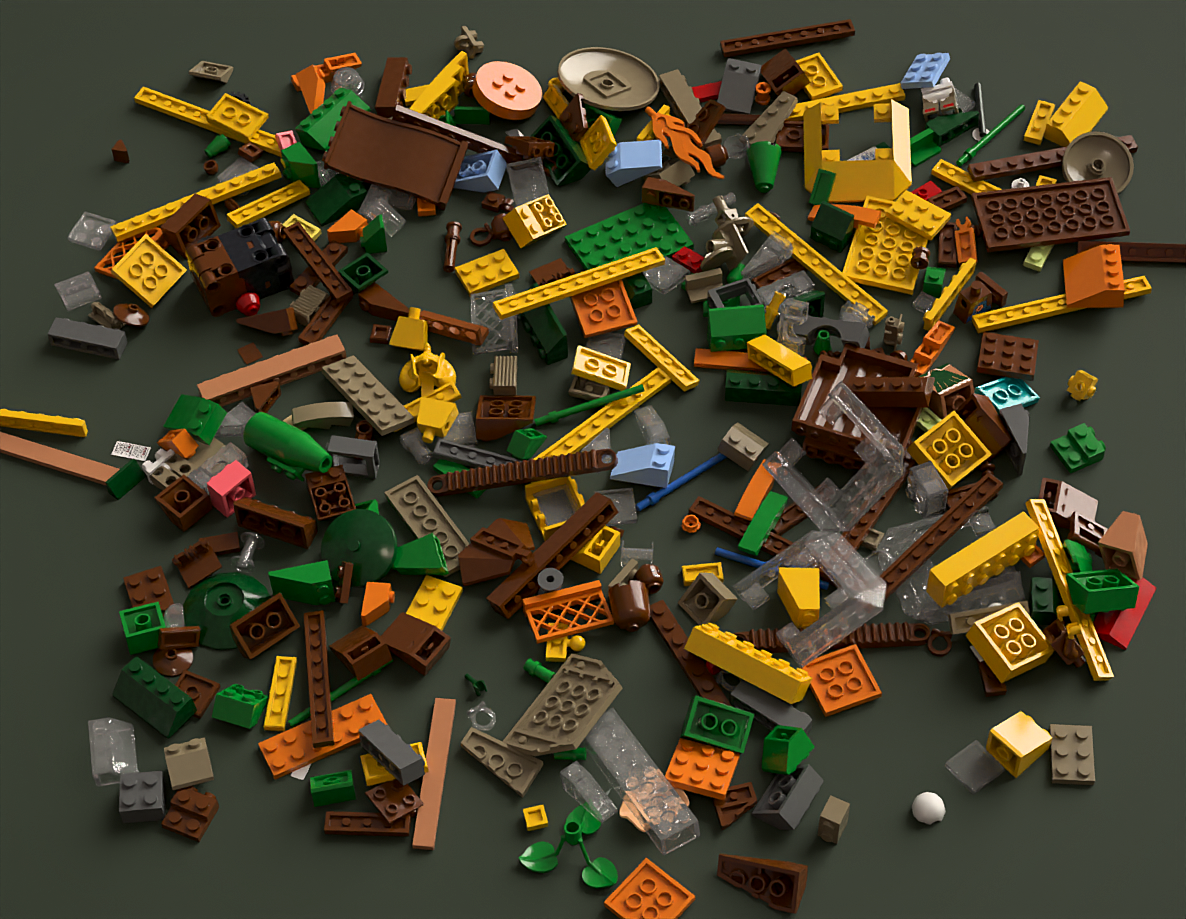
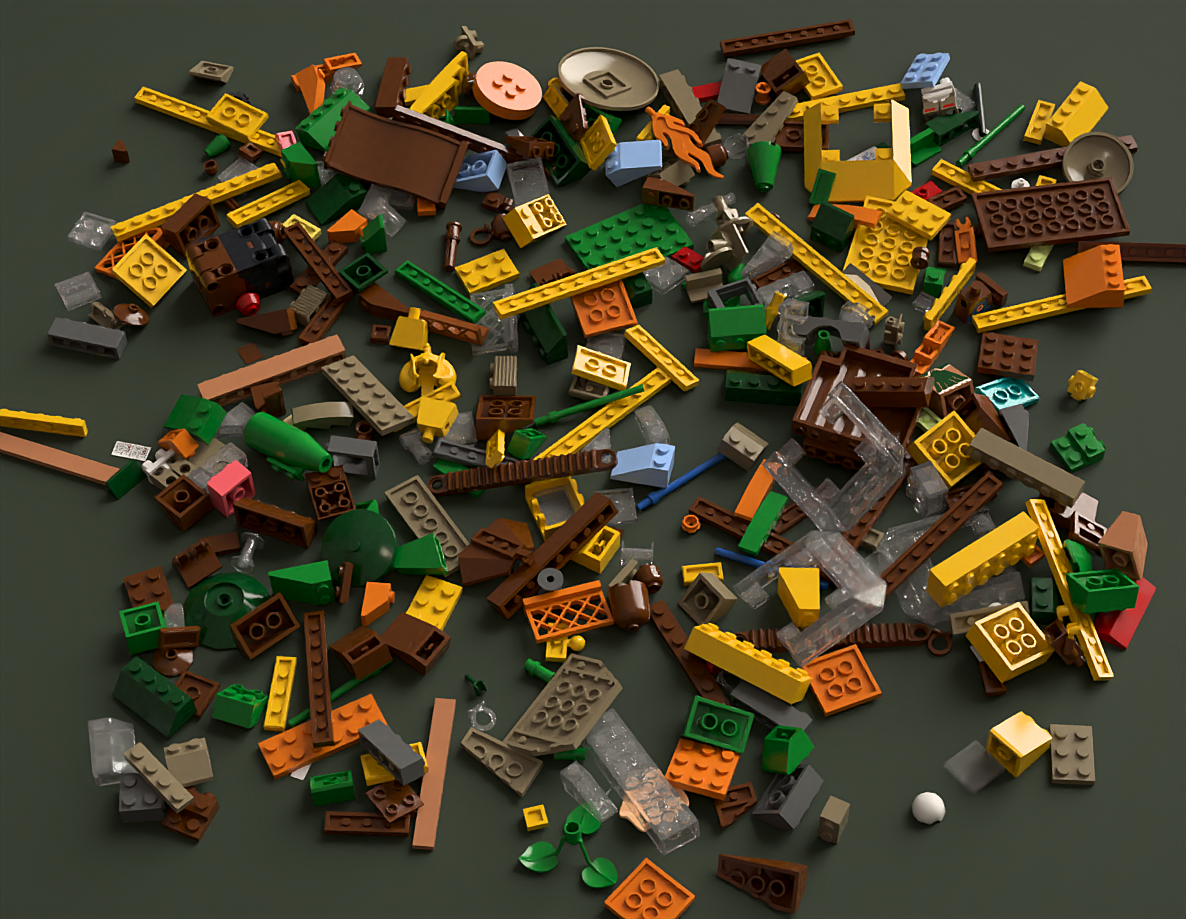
(158, 777): none -> dark tan plate
(274, 402): none -> reddish brown tile
(440, 292): none -> green tile
(495, 449): none -> yellow plate
(867, 284): none -> dark grey sticker
(1026, 468): none -> dark tan brick

